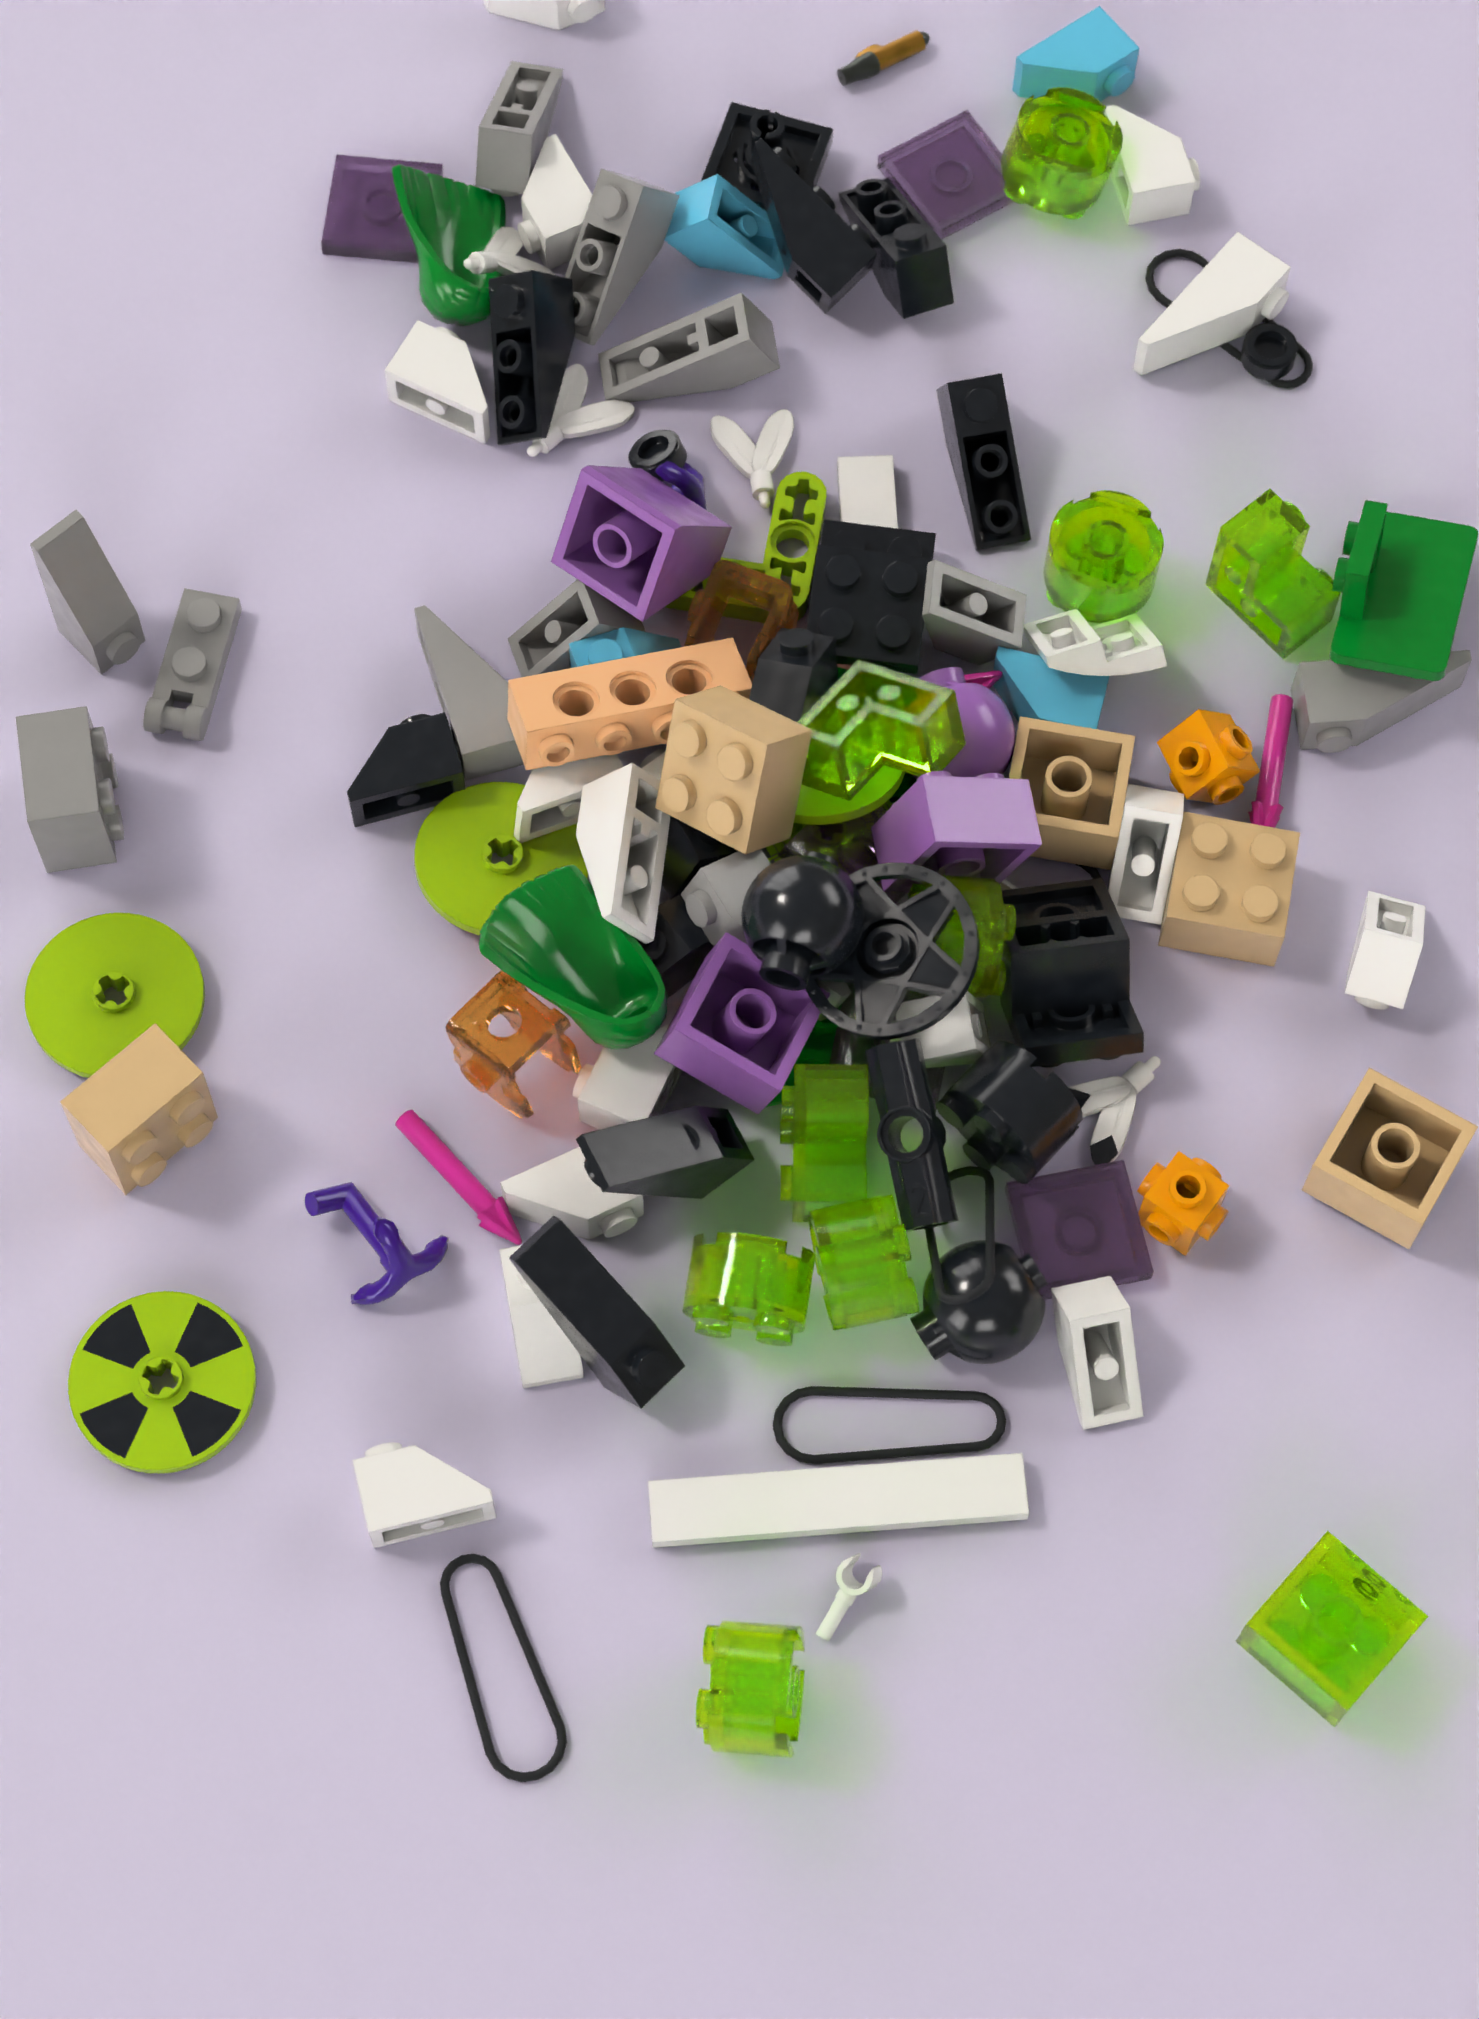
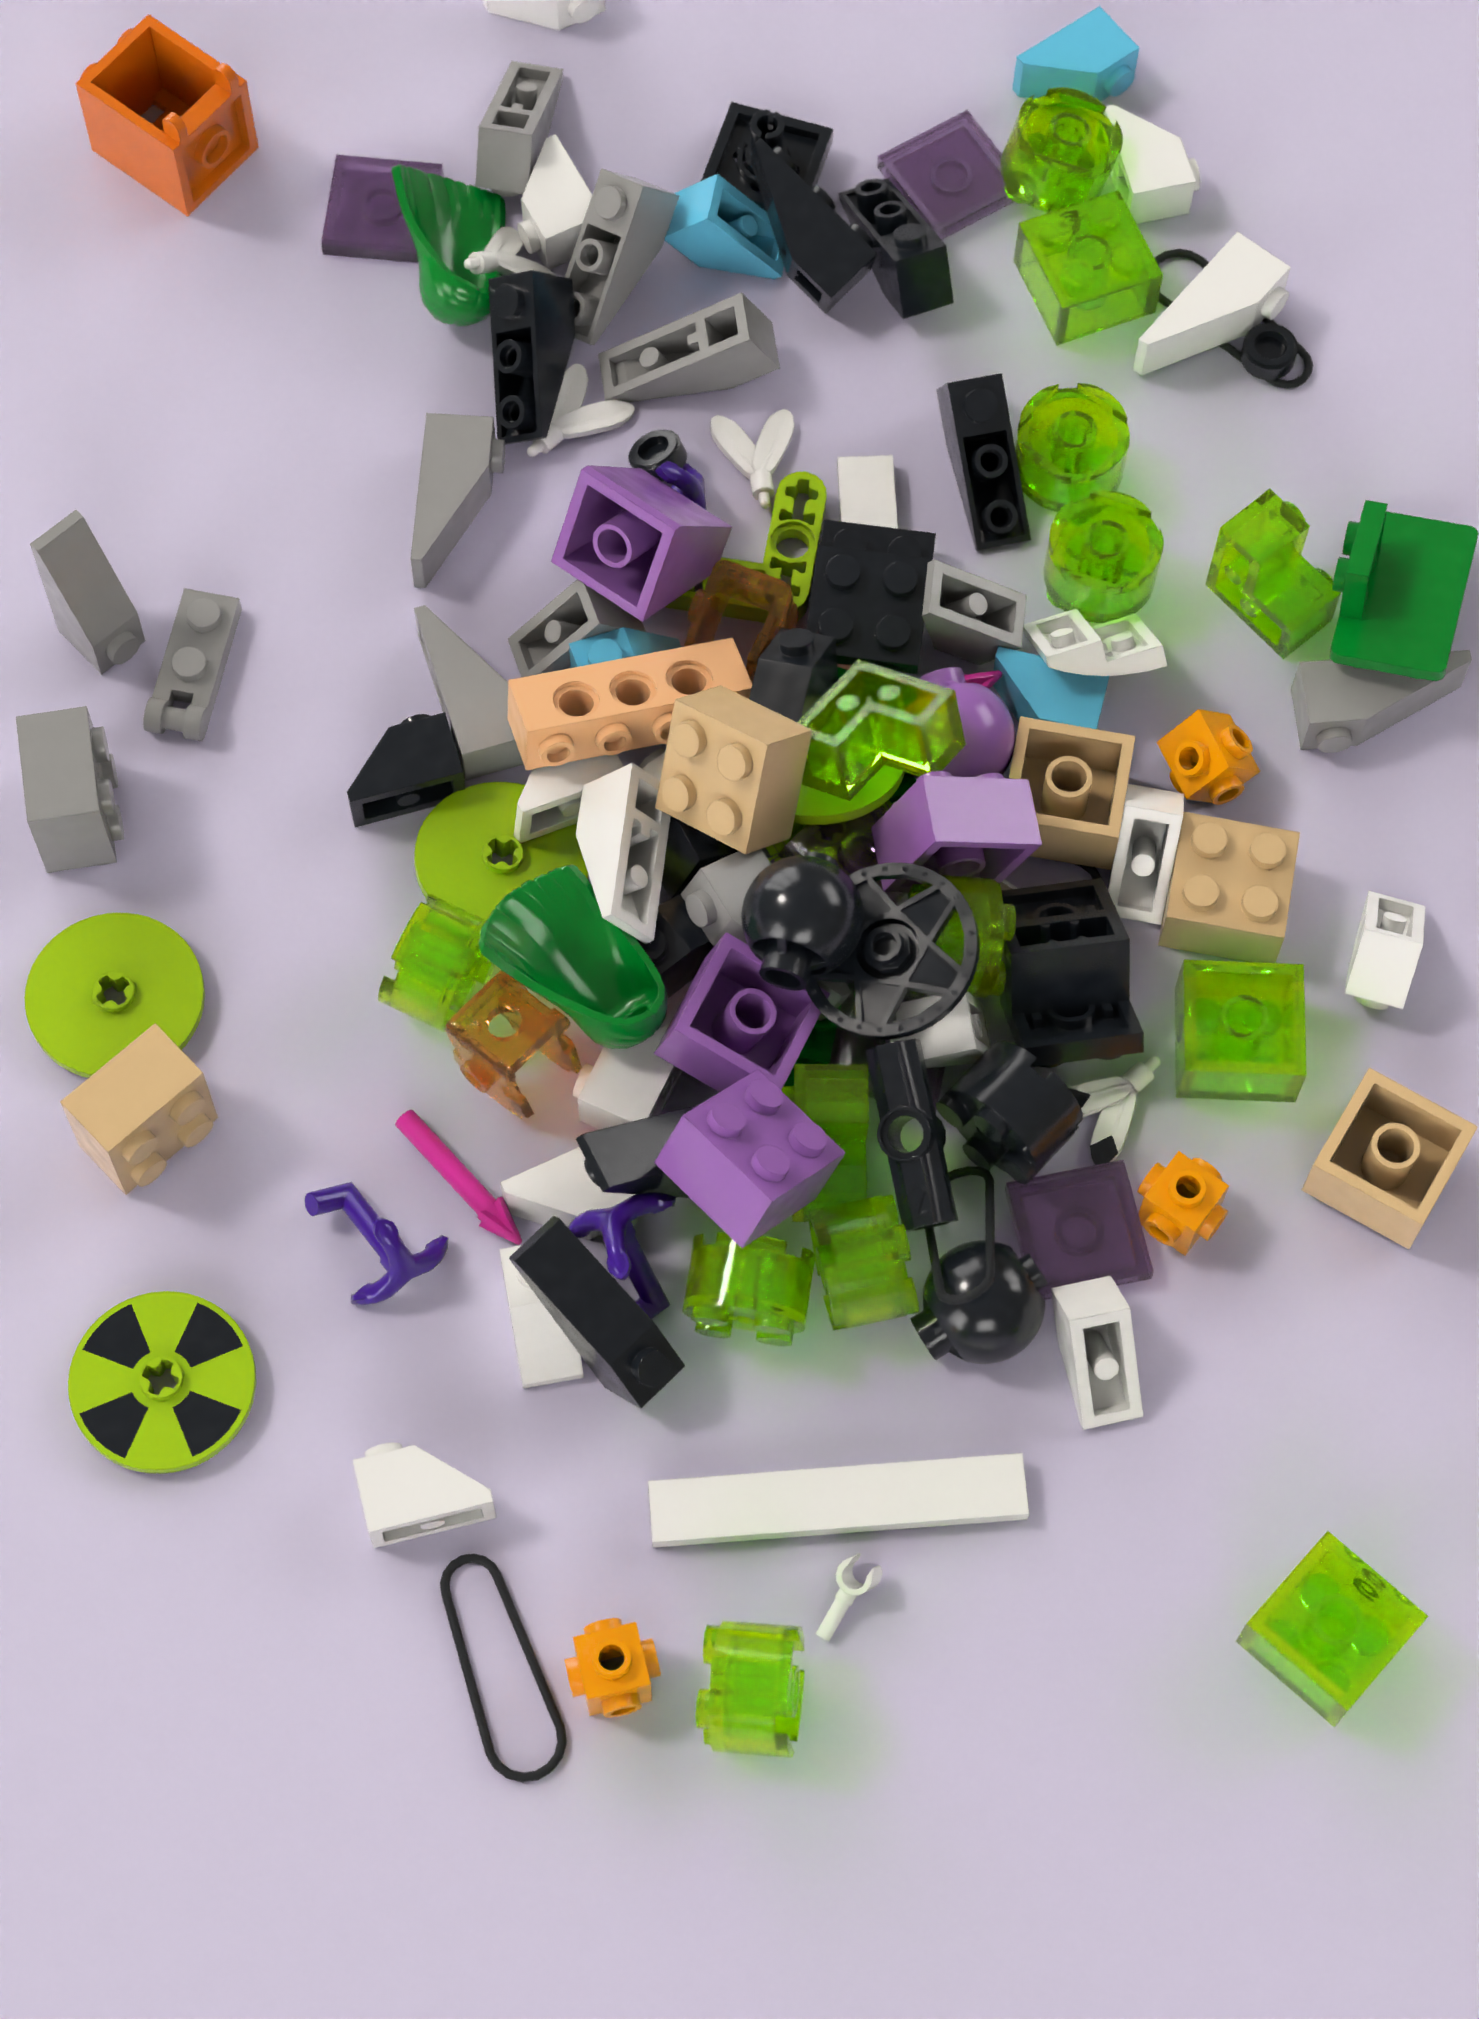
(204, 122): none -> orange container
(436, 963): none -> clear neon green brick
(439, 381): white slope -> none
(452, 486): none -> light grey slope
(617, 1690): none -> light orange brick
(622, 1247): none -> dark purple piece
(749, 1157): none -> medium lavender brick
(877, 57): piece -> none
(887, 1393): black piece -> none
(1071, 444): none -> clear neon green brick
(1087, 267): none -> clear neon green brick
(1240, 1031): none -> clear neon green brick
(1266, 807): dark pink piece -> none

